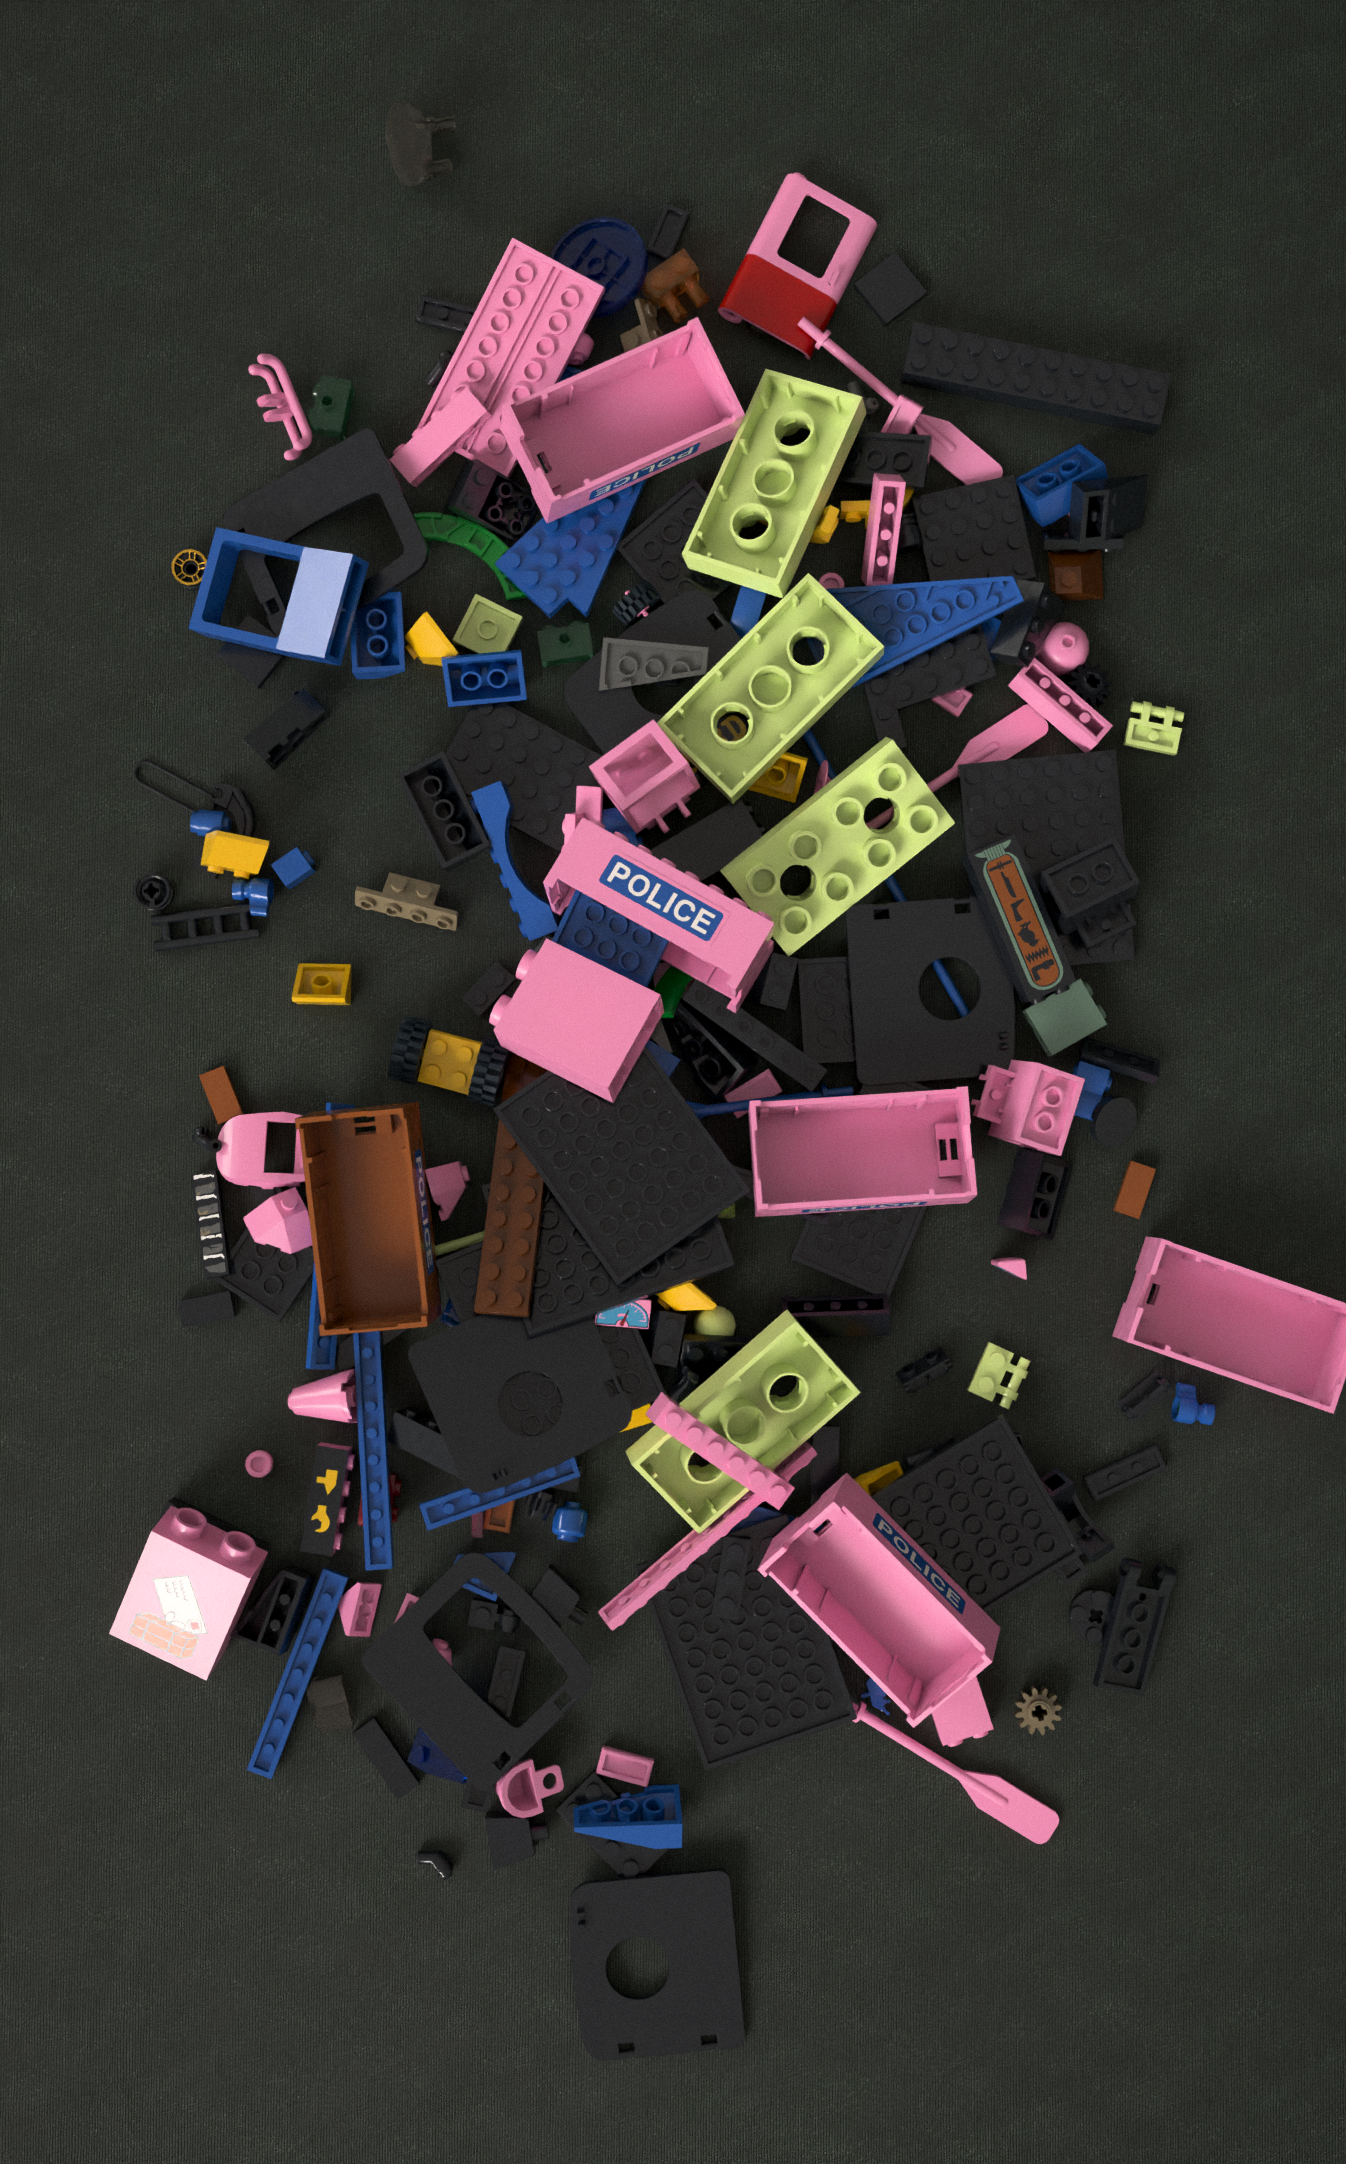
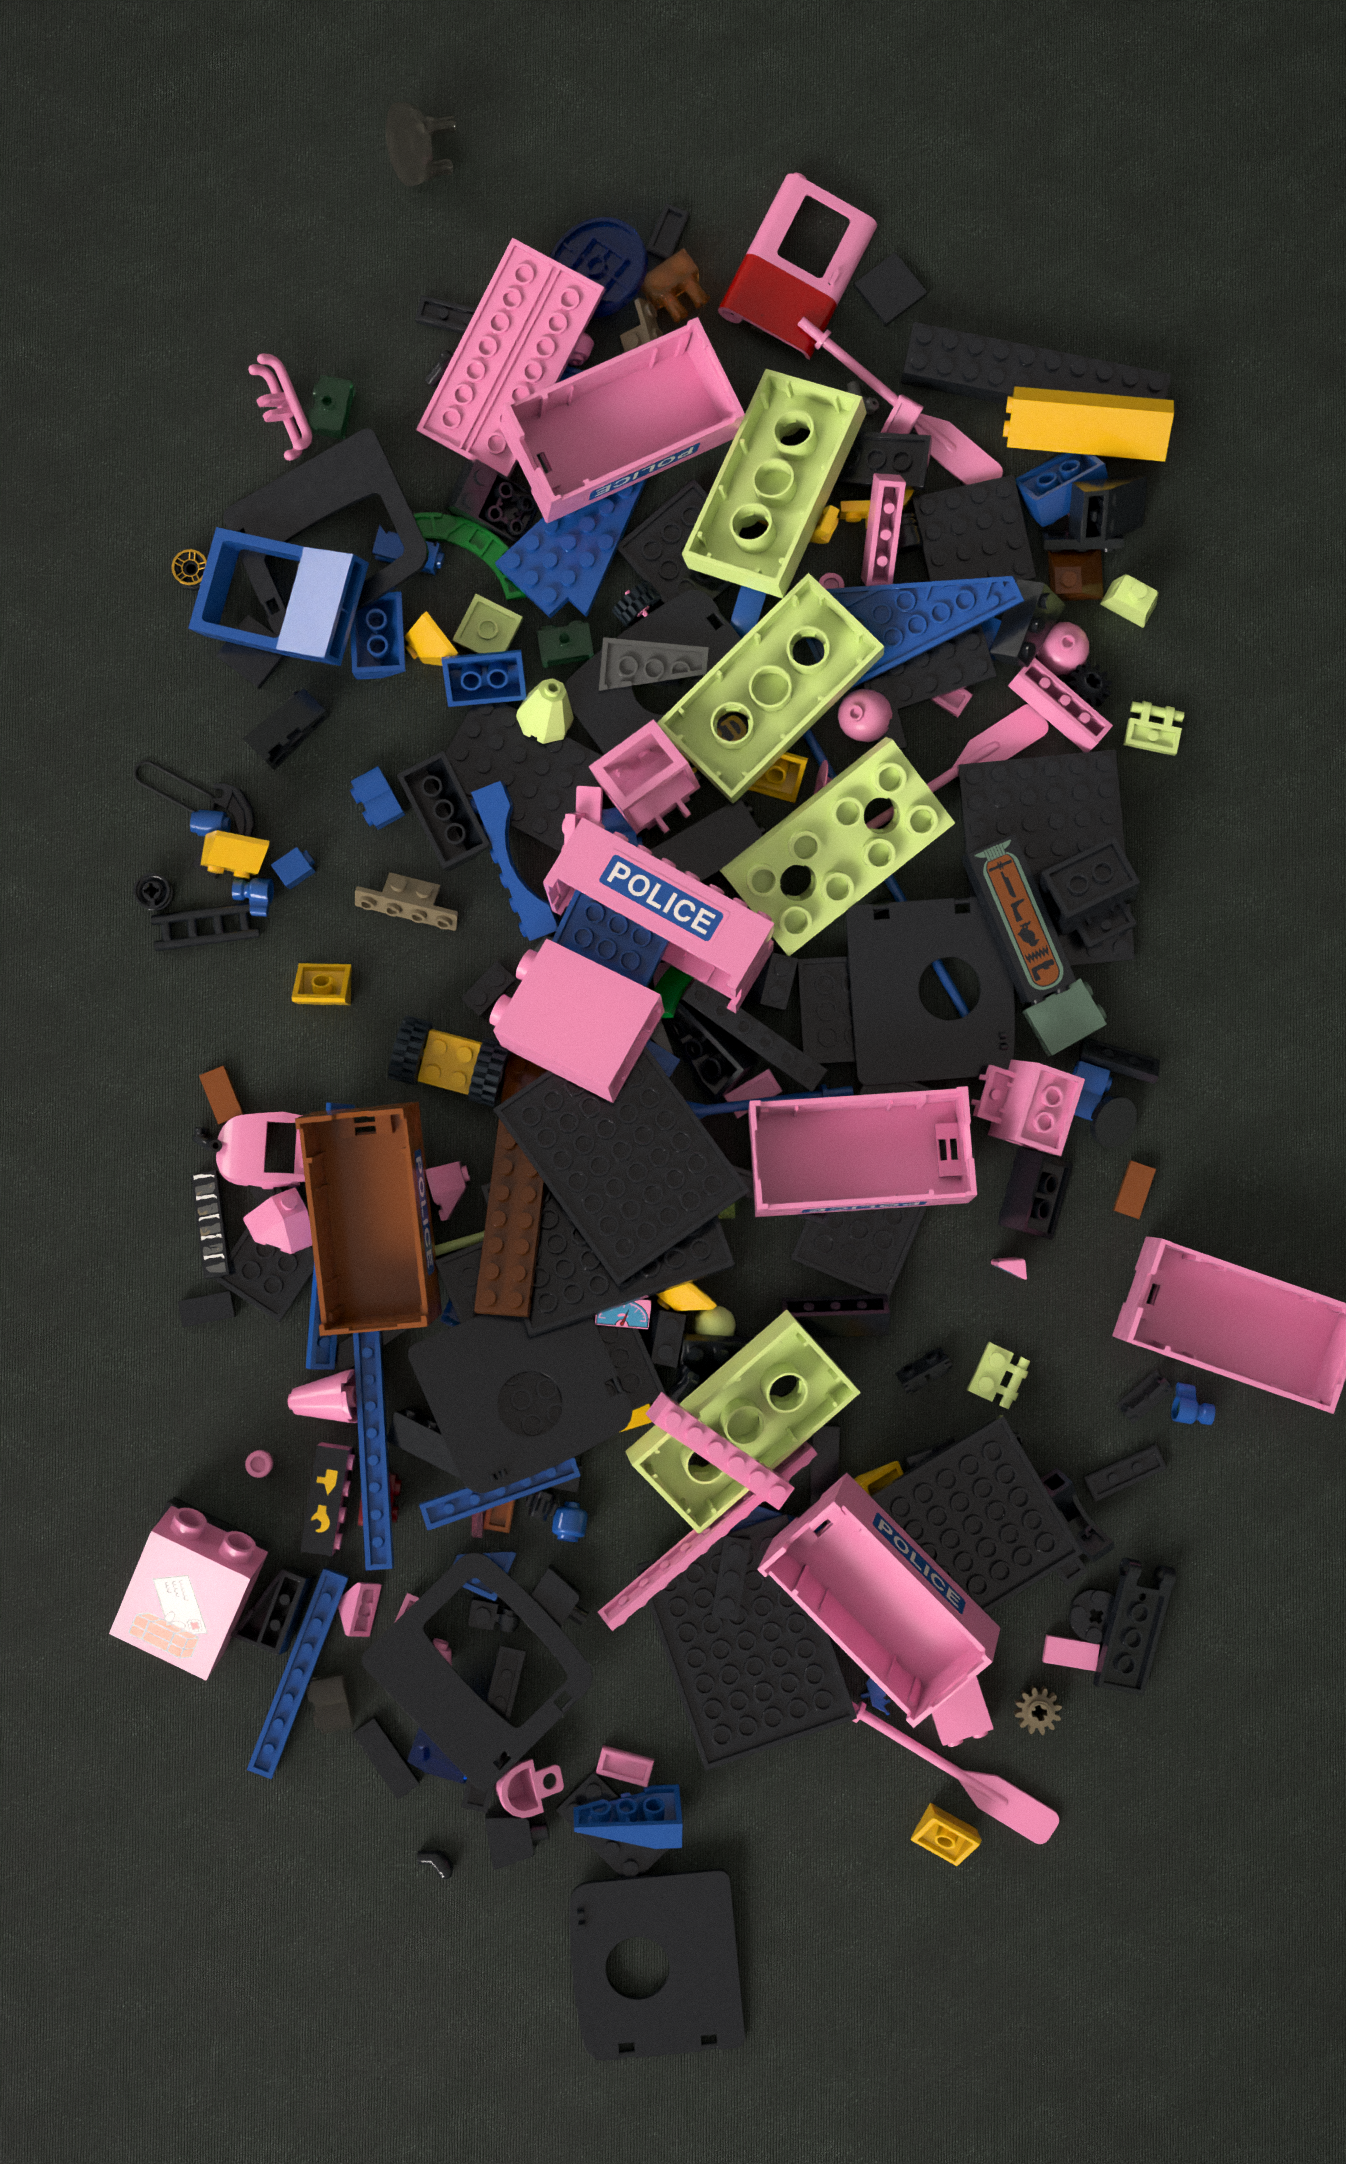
(377, 798): none -> blue brick
(390, 547): none -> blue window
(440, 437): bright pink brick -> none
(546, 712): none -> yellowish green cone
(864, 715): none -> bright pink cylinder
(946, 1835): none -> yellow slope
(1070, 1652): none -> bright pink tile
(1089, 423): none -> yellow brick
(1131, 599): none -> yellowish green torso

